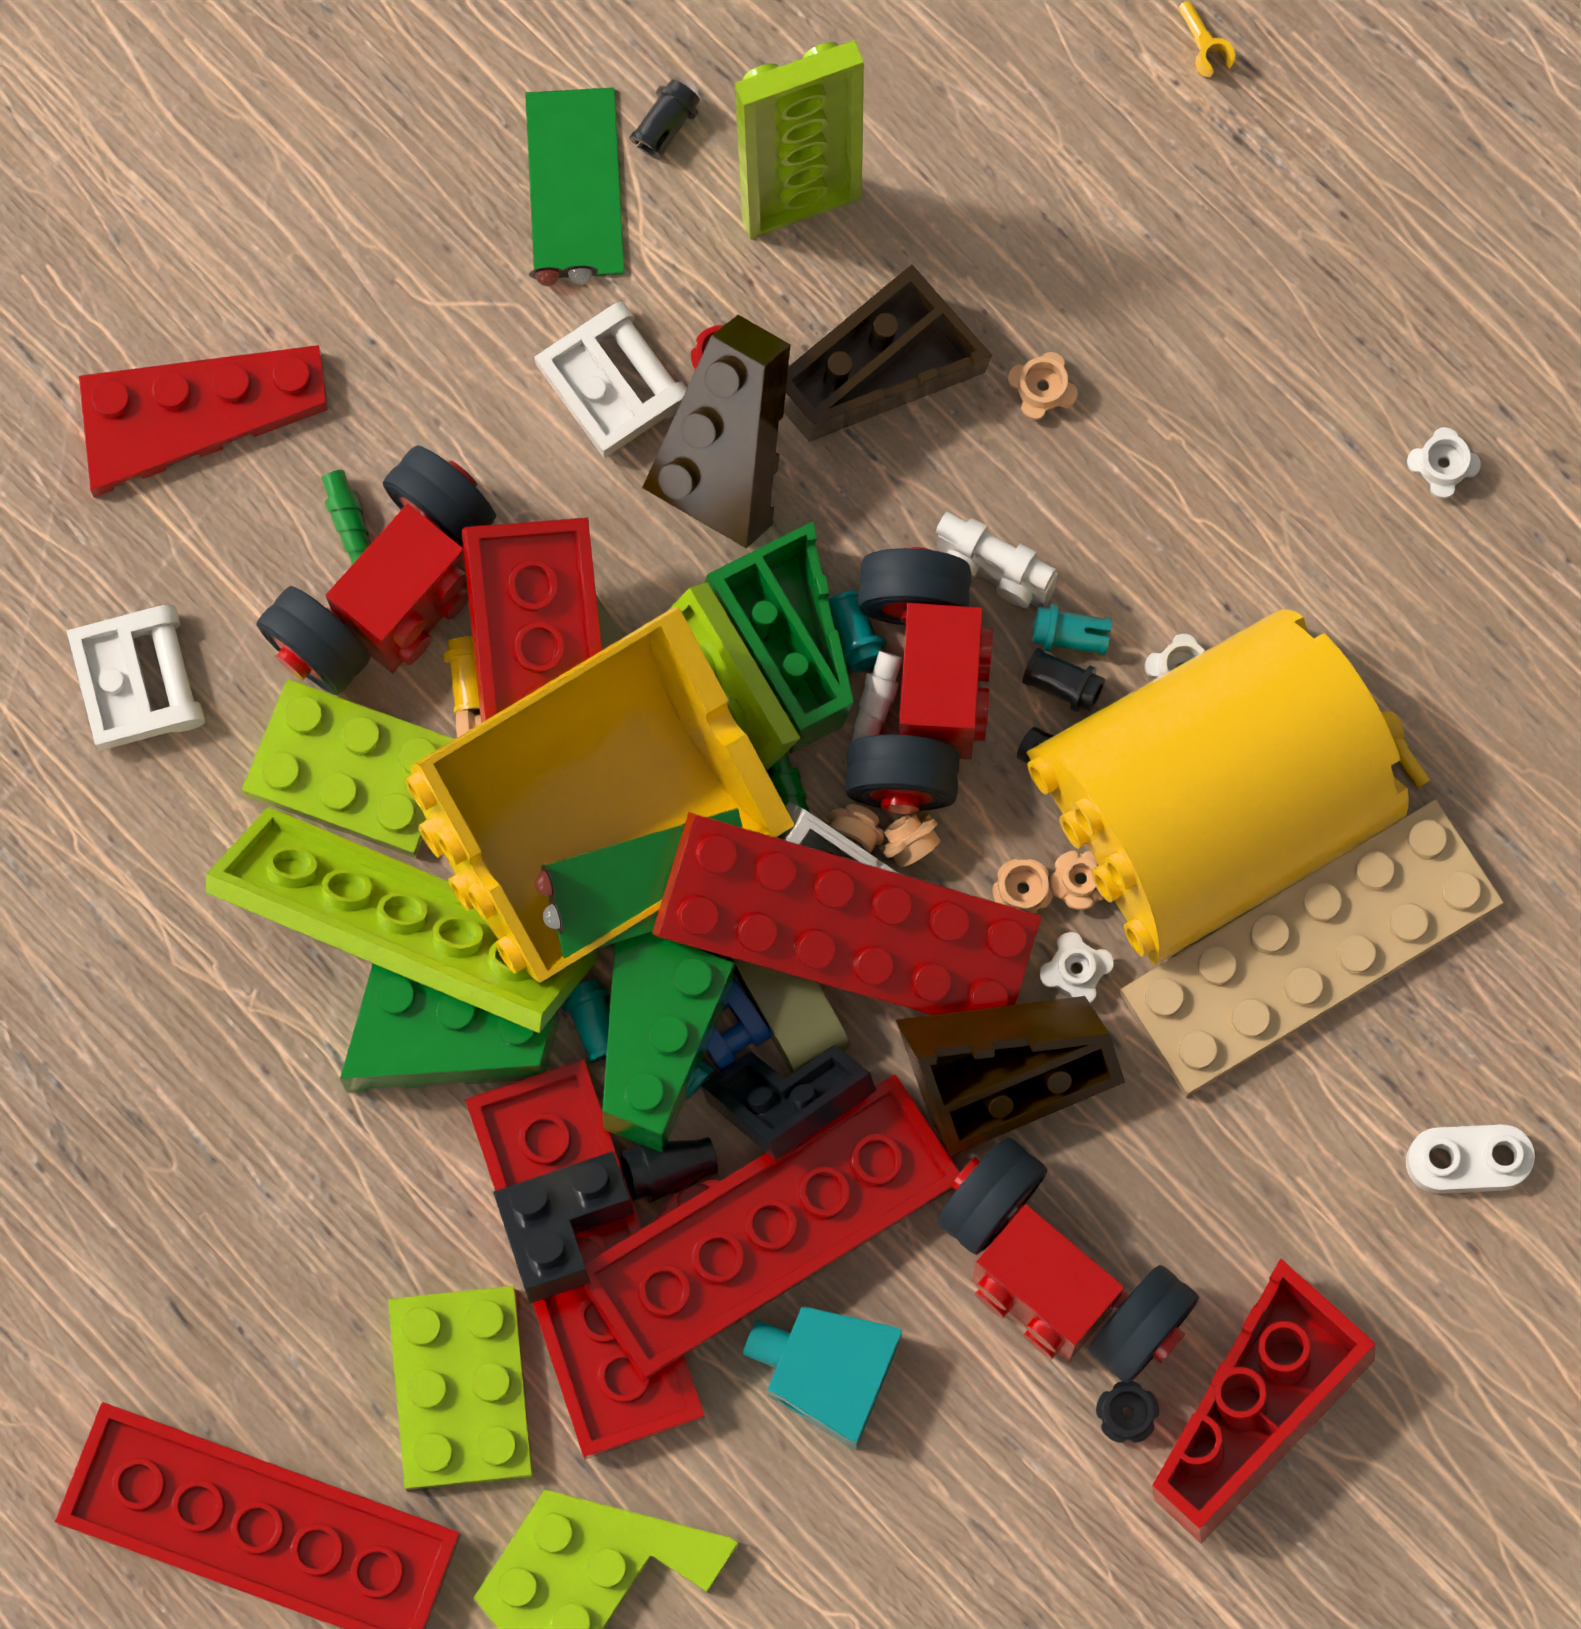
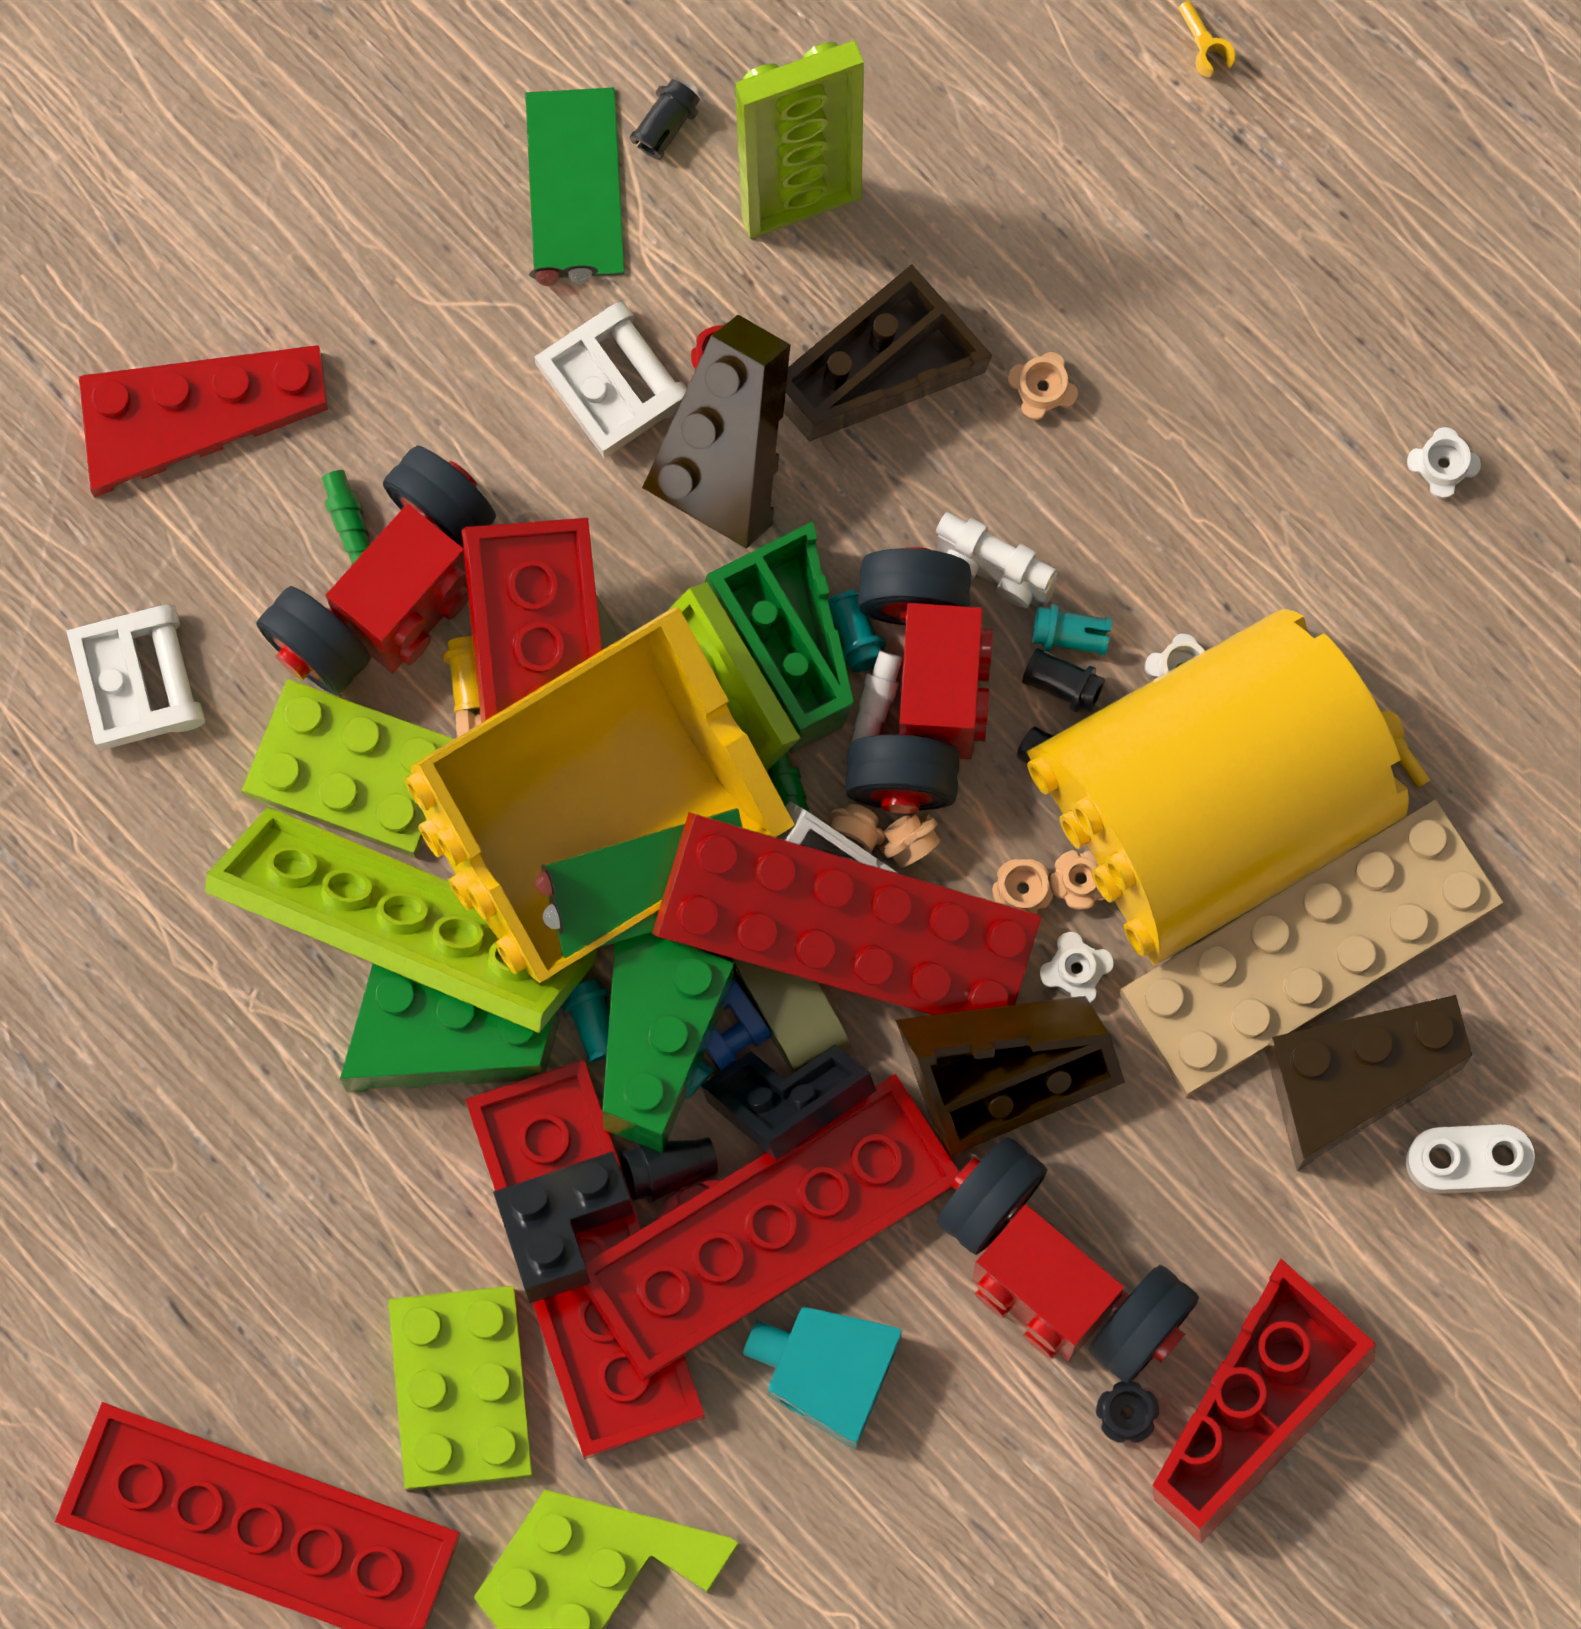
(1362, 1068): none -> dark brown wedge

